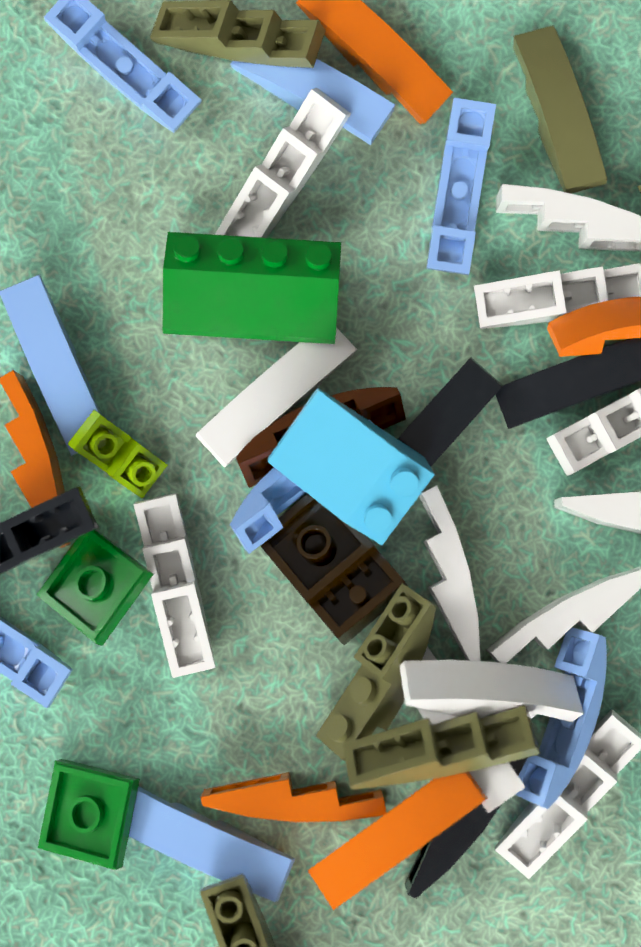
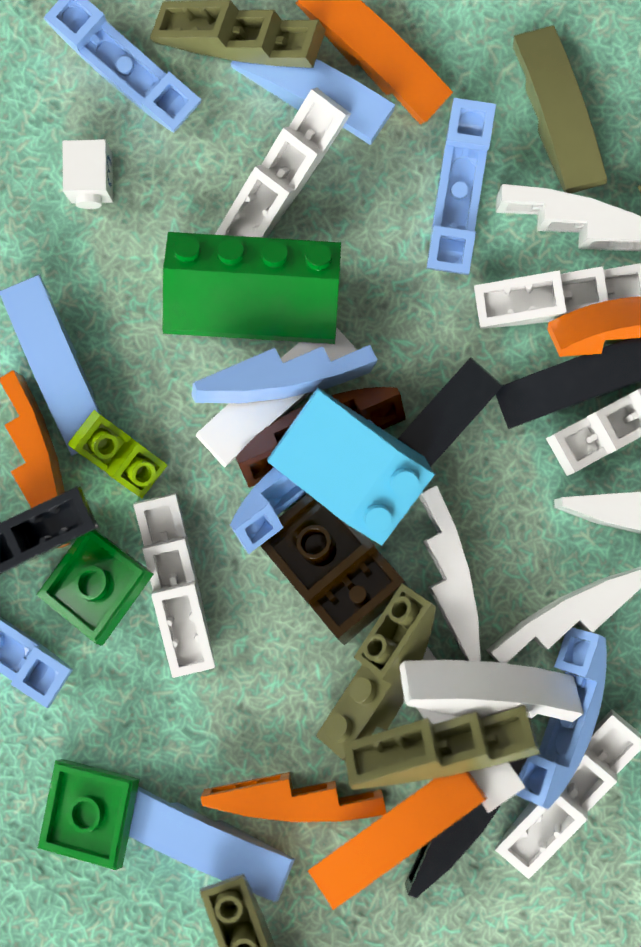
(87, 172): none -> white brick
(268, 378): none -> light blue slope

